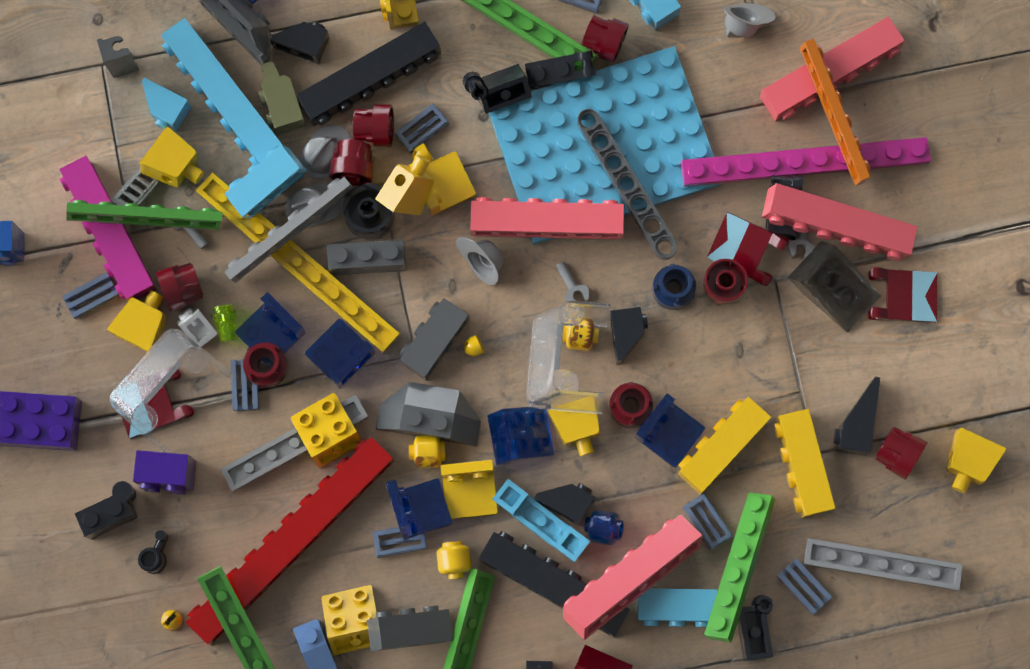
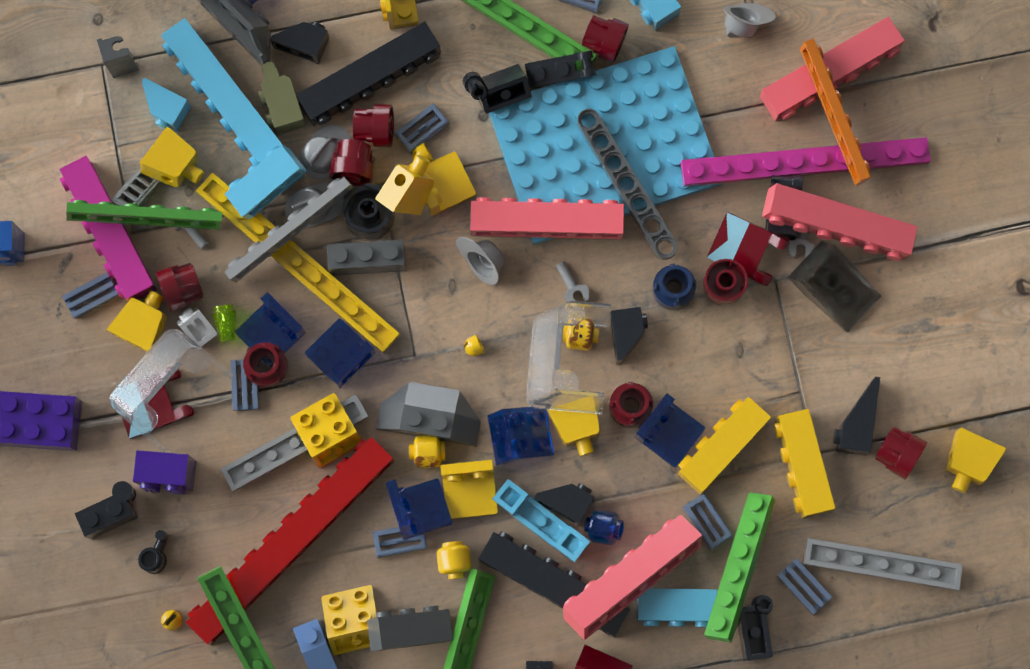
(433, 338): dark grey brick -> none
(908, 295): dark red flag -> none

